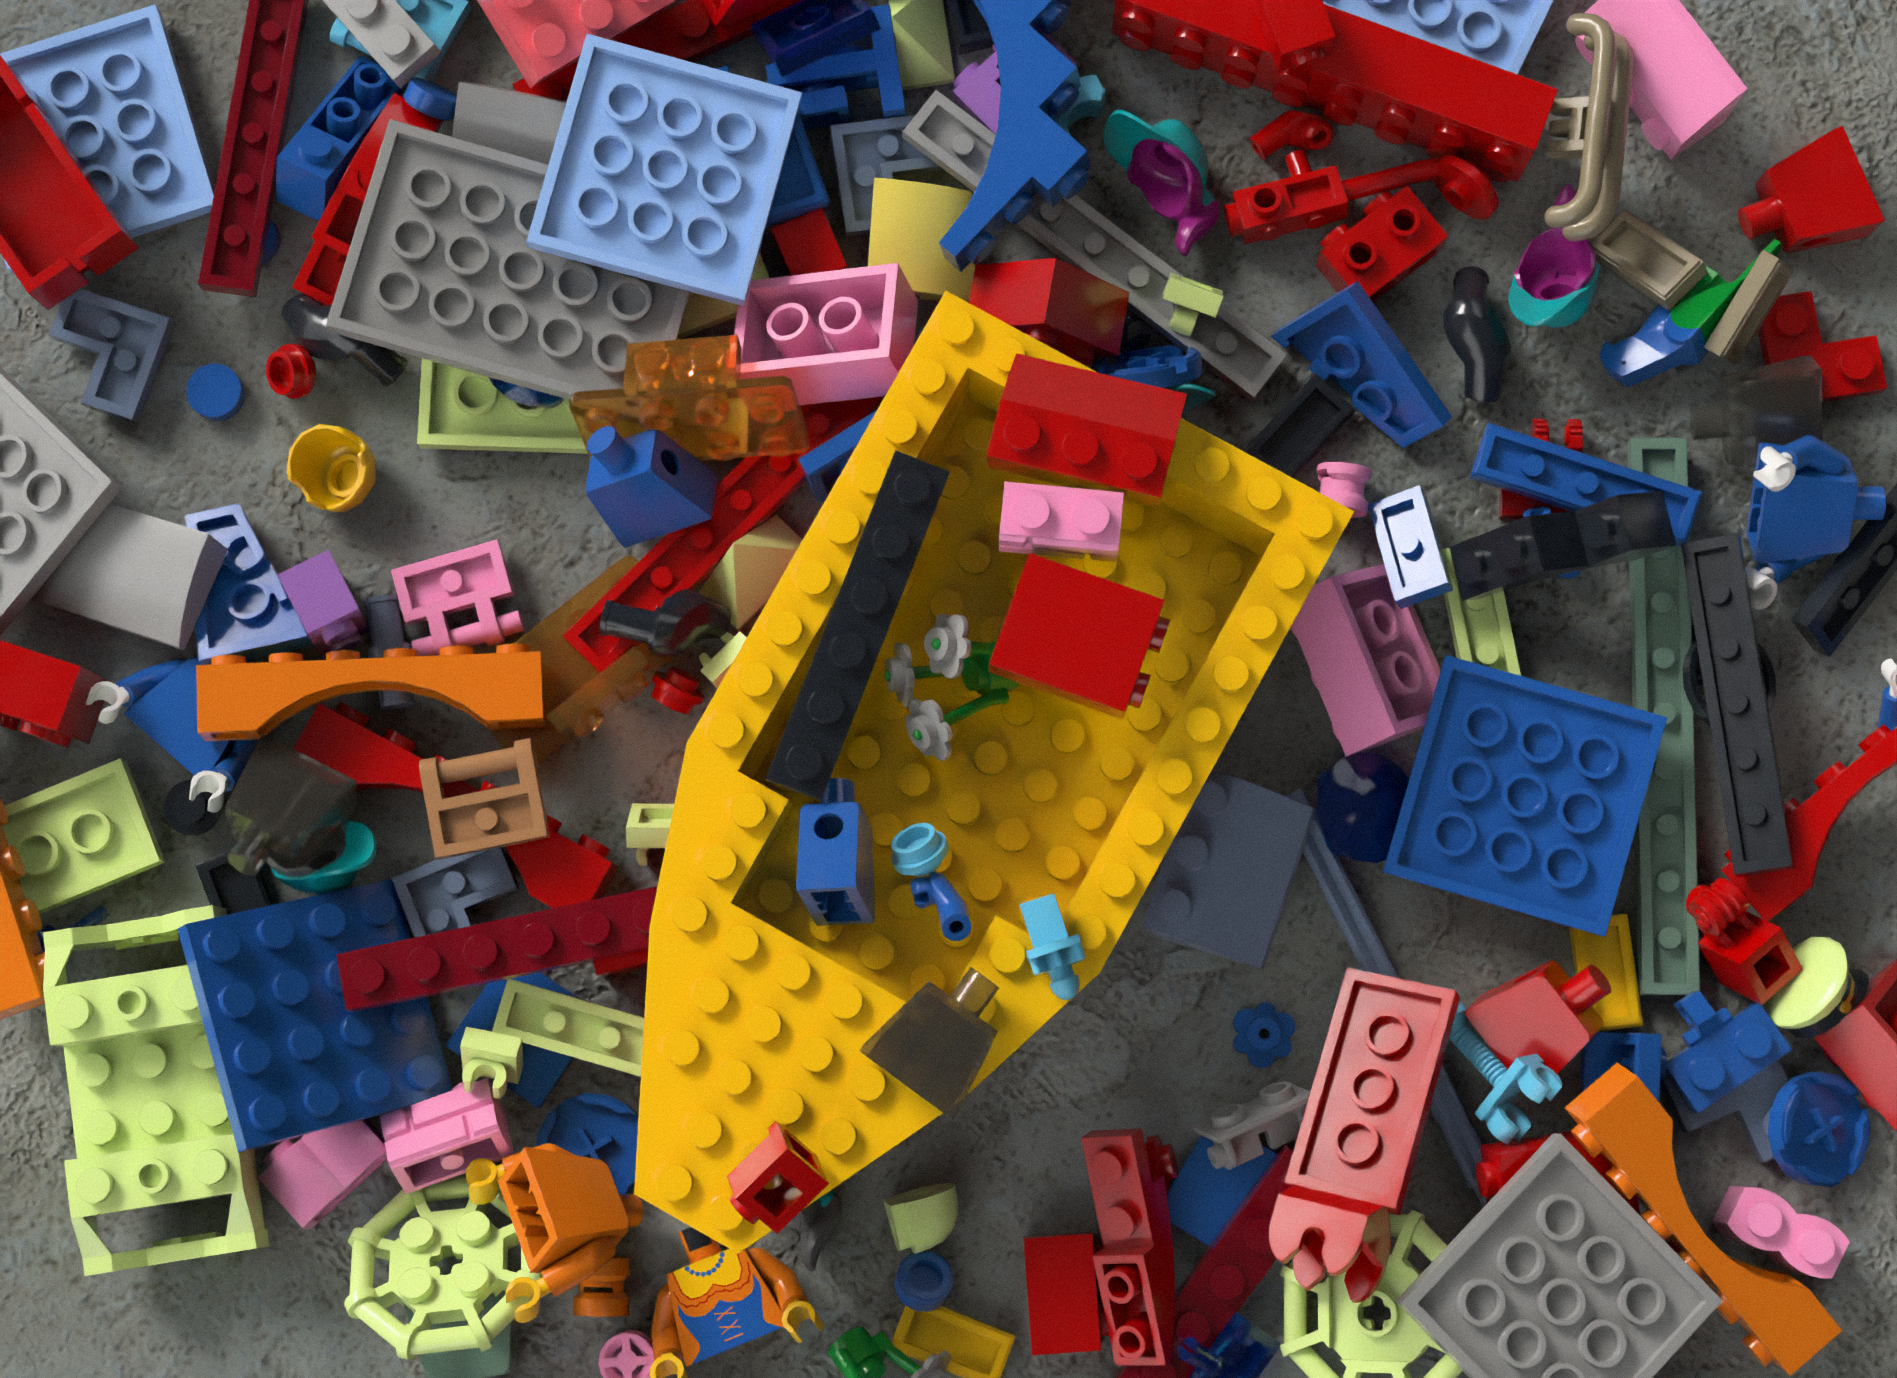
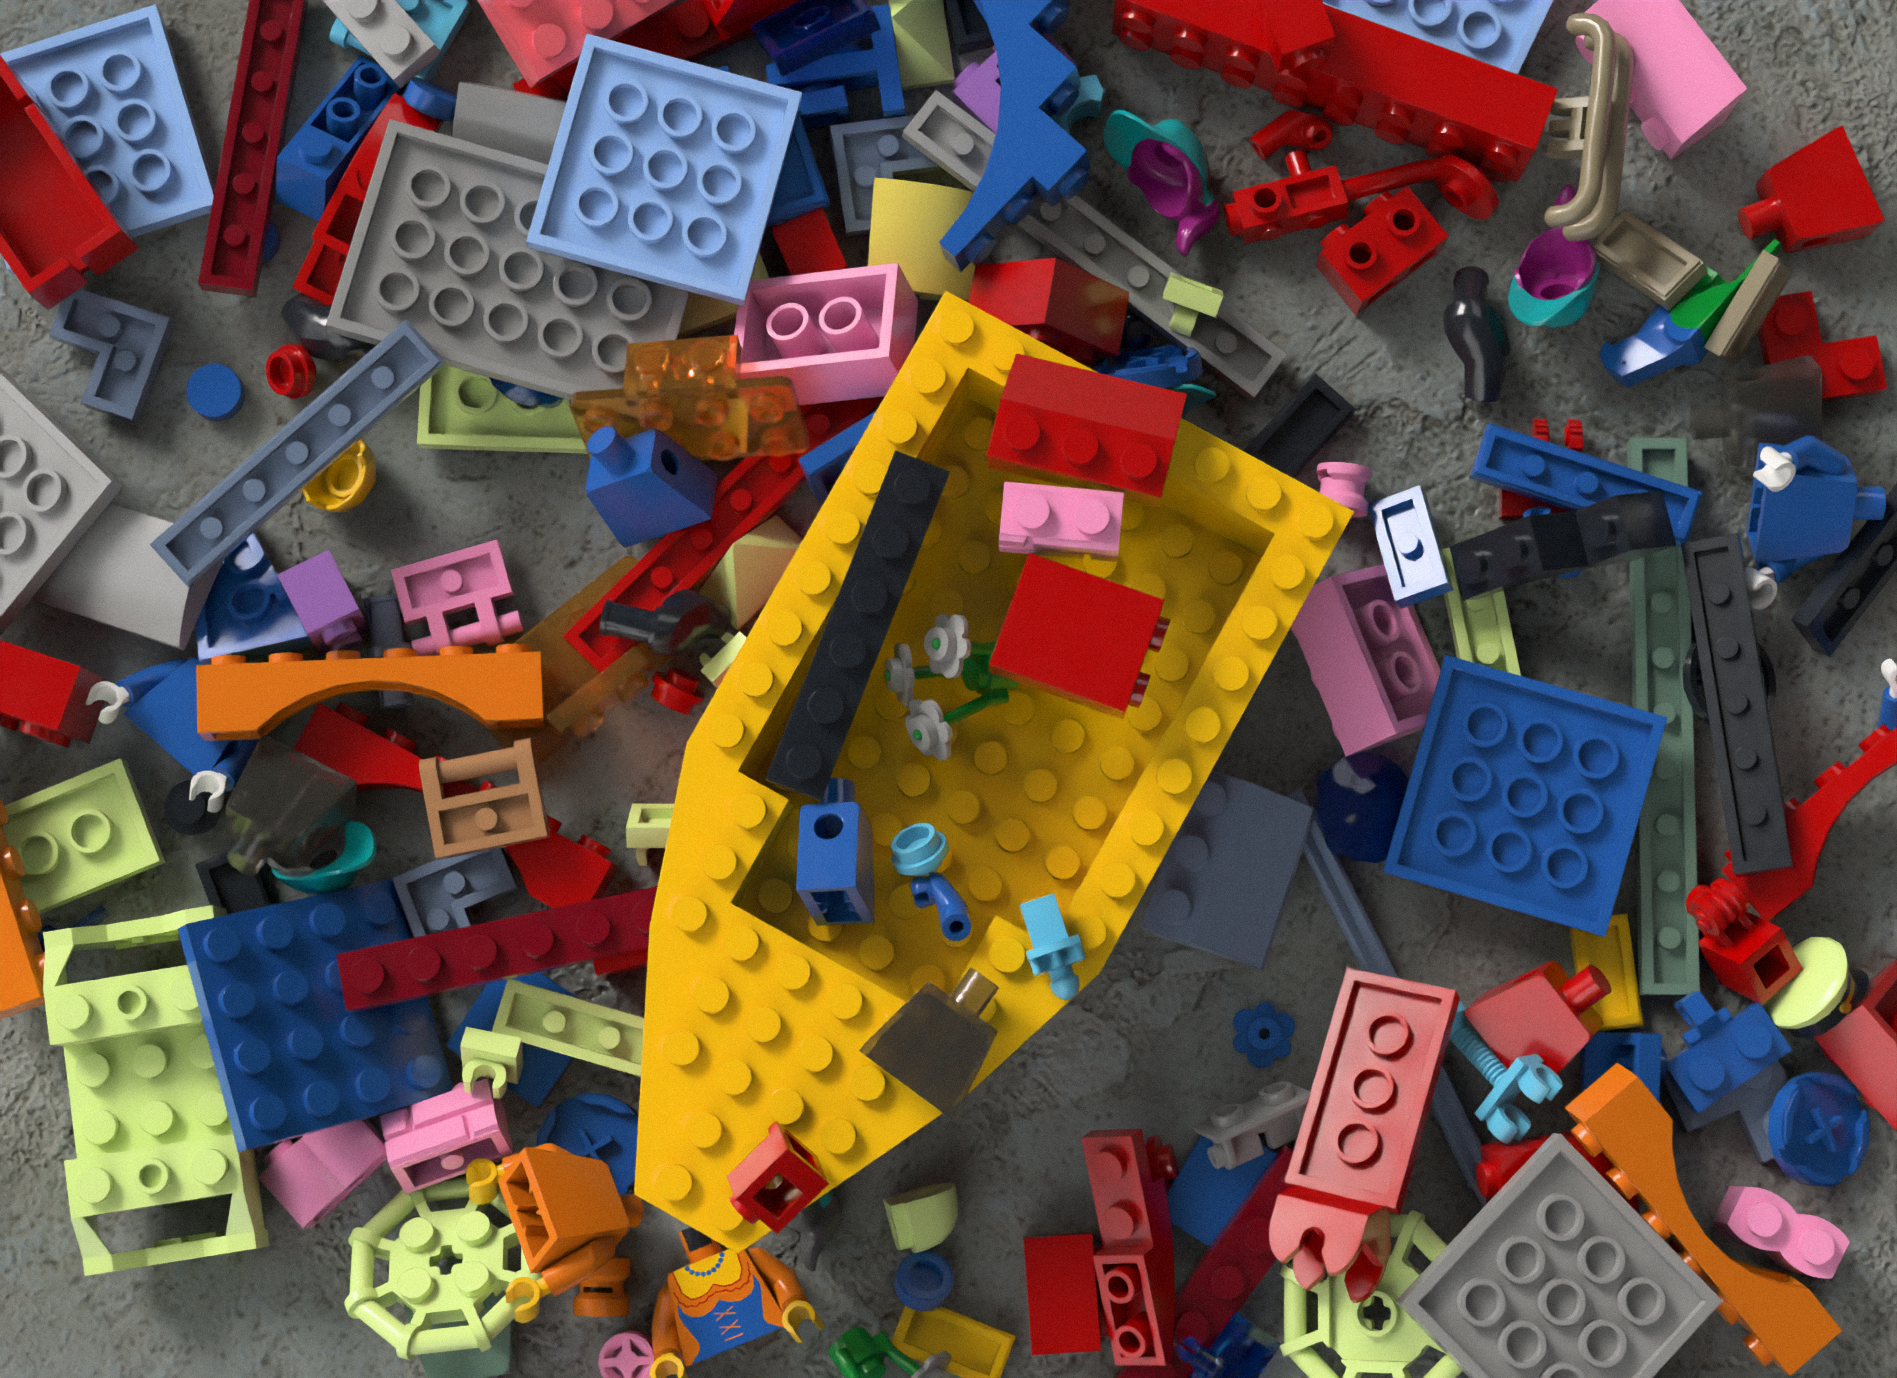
(297, 453): none -> sand blue tile
(1362, 354): blue wing -> none

